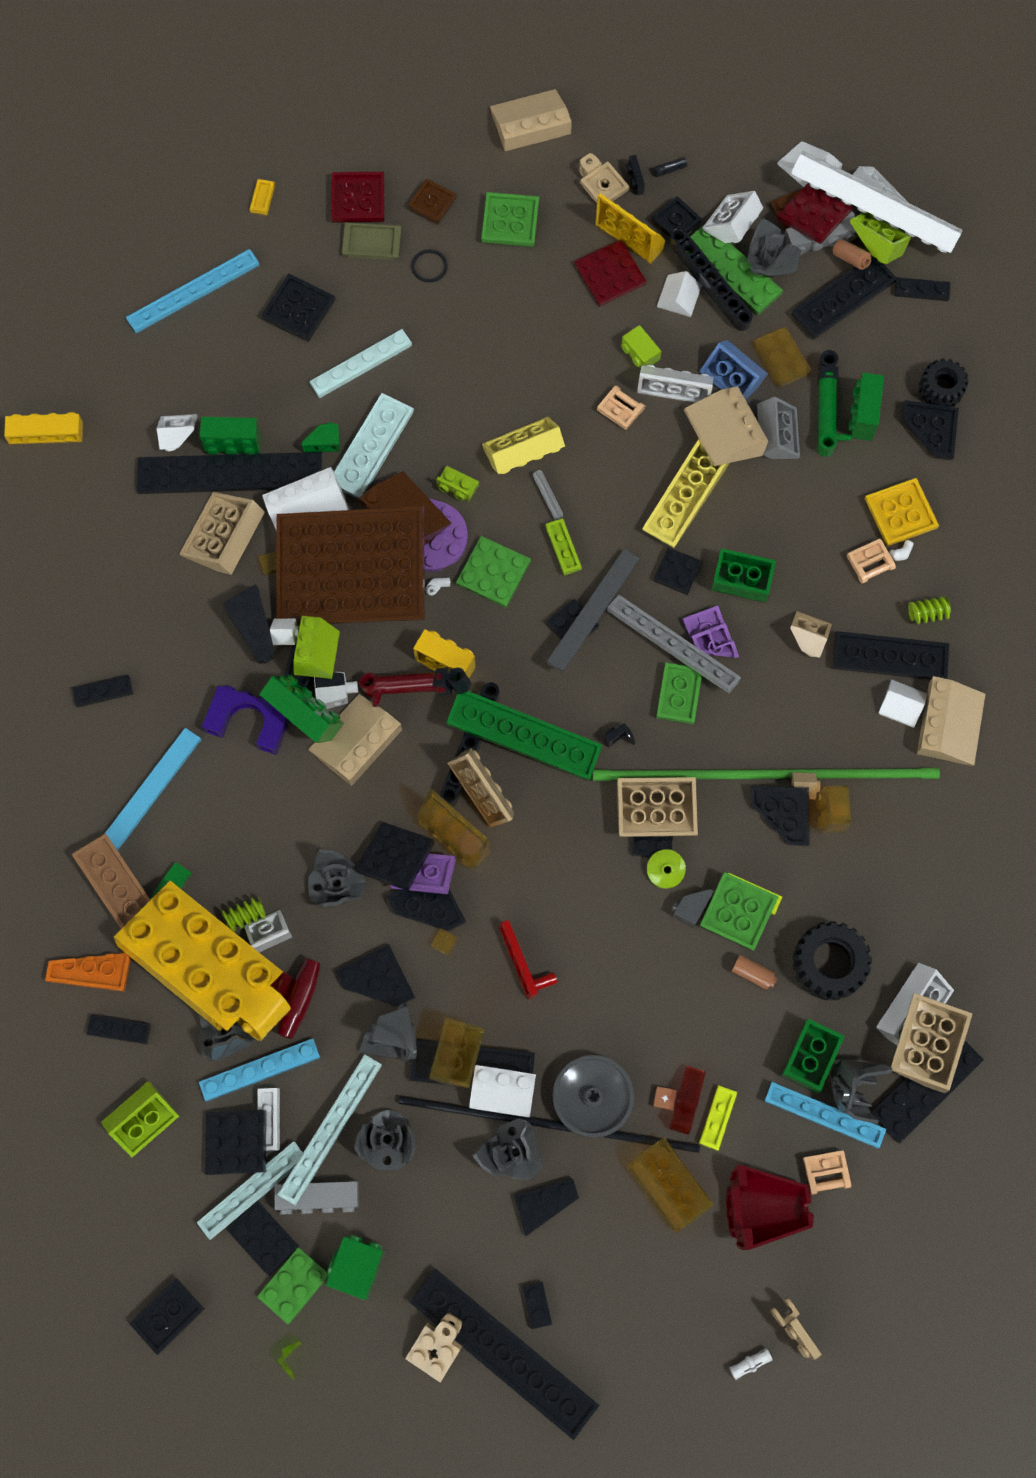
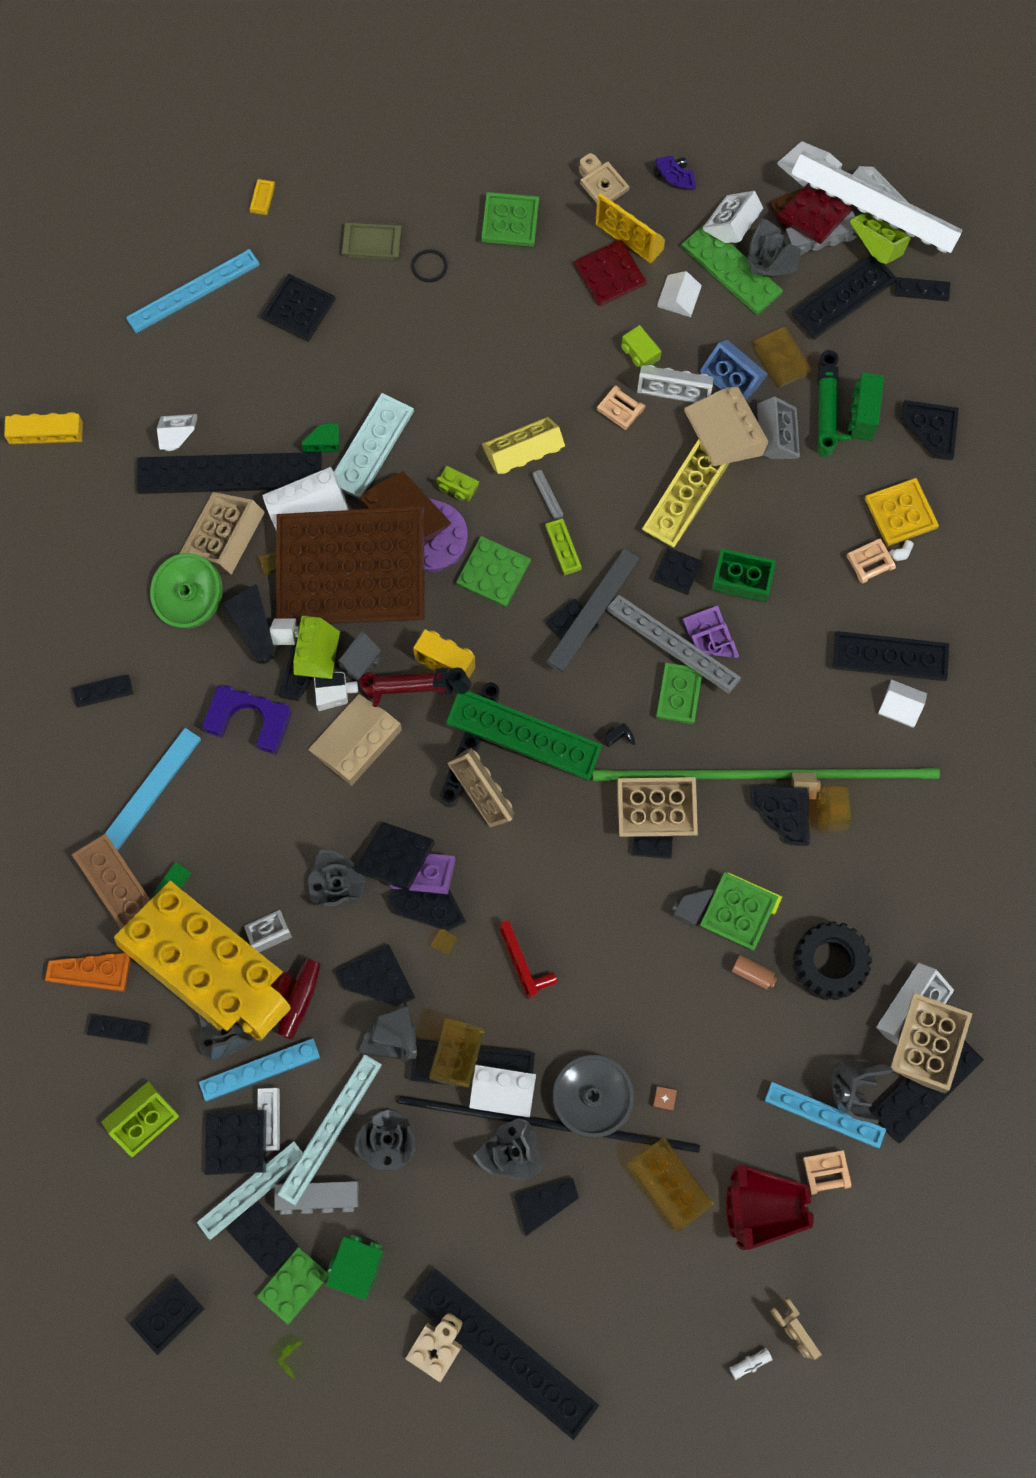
(186, 591): none -> bright green dish
(230, 435): green brick -> none
(244, 914): lime piece -> none
(302, 708): green piece -> none
(358, 196): dark red plate -> none
(360, 363): light aqua plate -> none
(360, 657): none -> dark grey slope
(432, 201): reddish brown plate -> none
(435, 584): white arm -> none
(453, 830): clear yellow slope -> none
(531, 119): tan slope -> none
(537, 1305): black plate -> none
(637, 179): black plate -> none
(659, 861): lime dish -> none
(674, 174): none -> dark purple tile
(675, 215): black plate -> none
(687, 1100): clear red slope -> none
(711, 287): black beam -> none
(718, 1117): neon yellow tile -> none
(810, 633): tan slope -> none
(812, 1056): green brick -> none
(852, 254): nougat brick -> none
(931, 608): lime piece -> none
(947, 371): black tyre -> none
(951, 721): tan slope -> none

